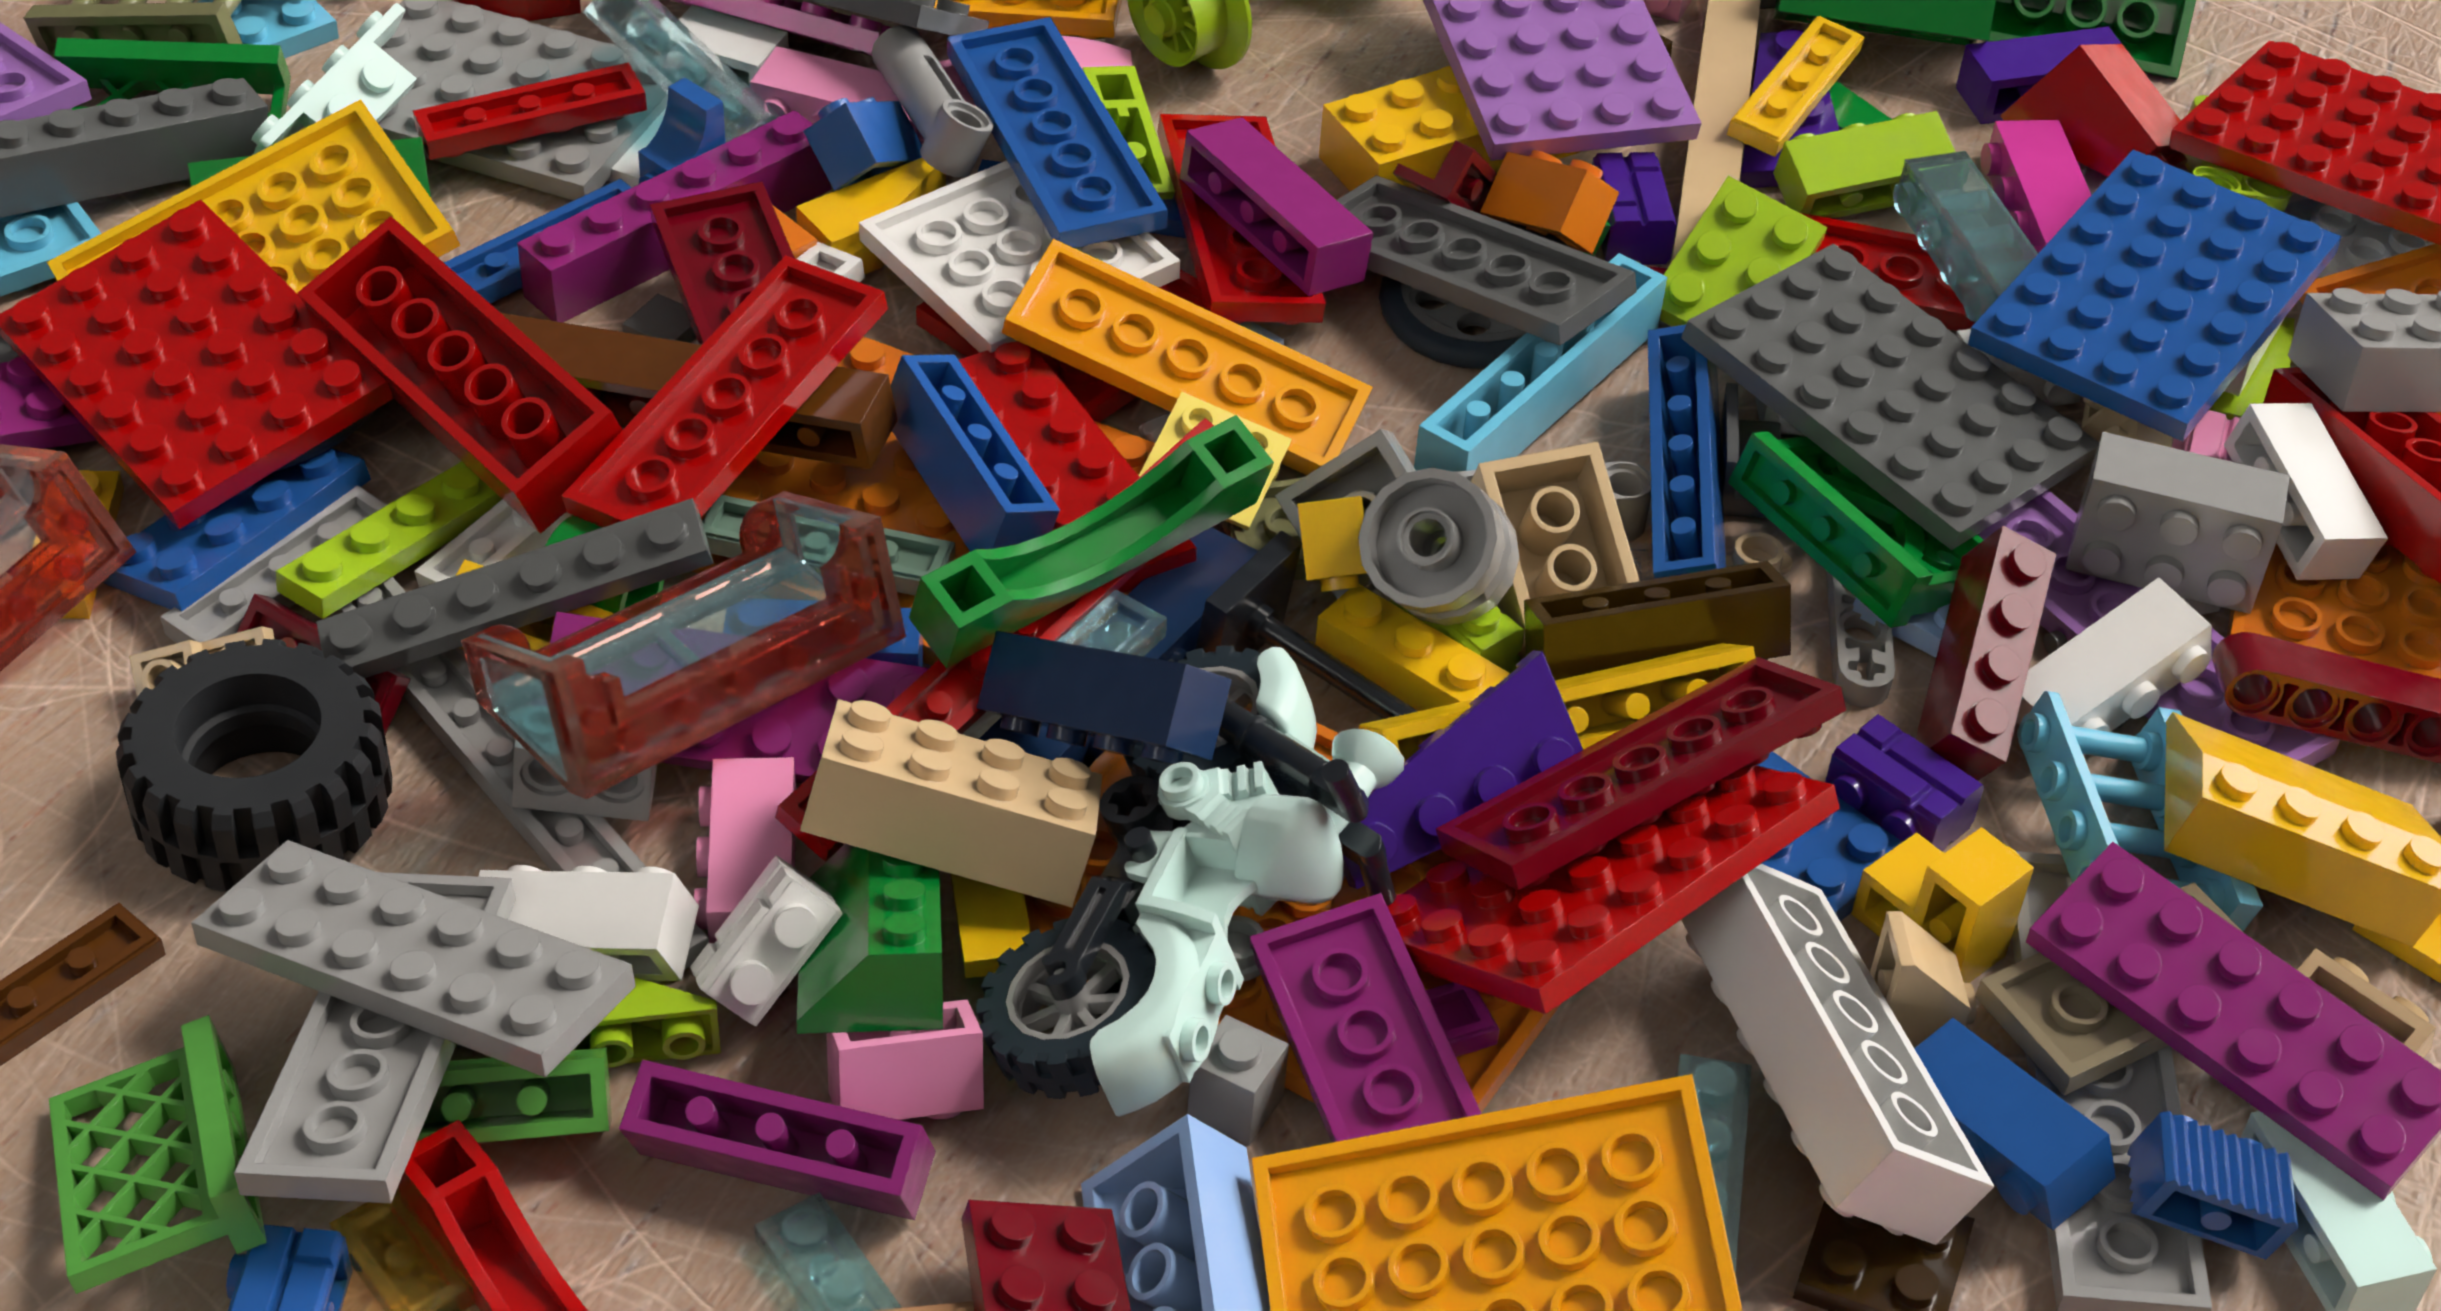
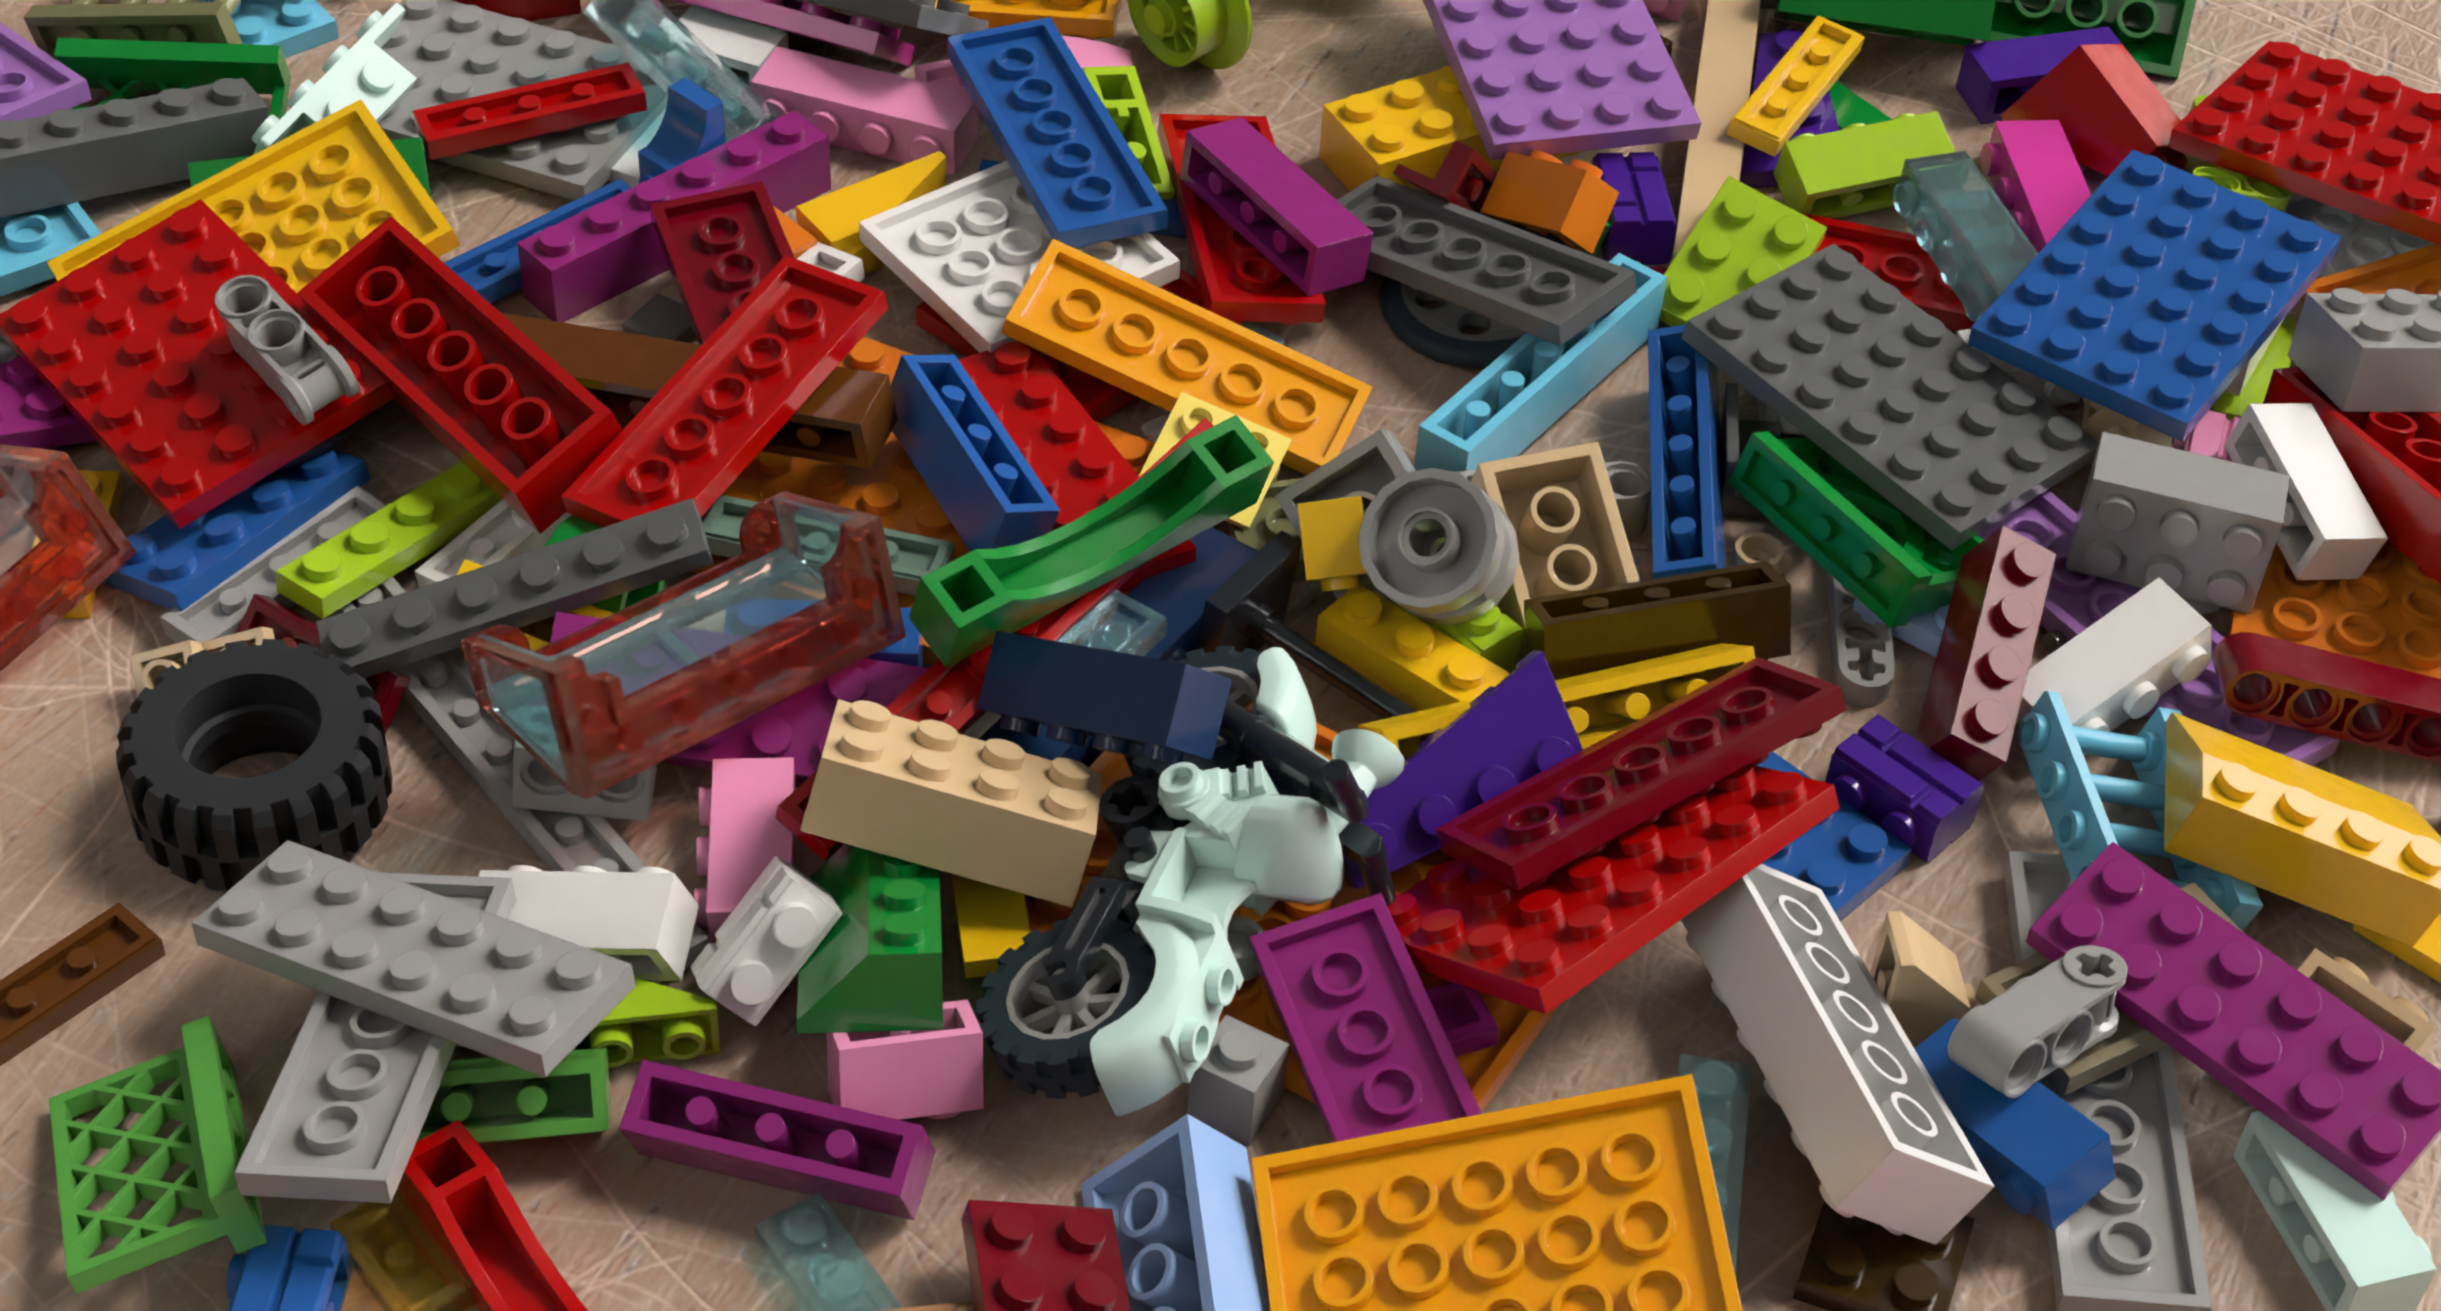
(283, 347): none -> light grey piece
(862, 139): blue brick -> none
(950, 126): light grey piece -> none
(1958, 896): yellow brick -> none
(2041, 1021): none -> light grey piece
(2213, 1185): blue brick -> none

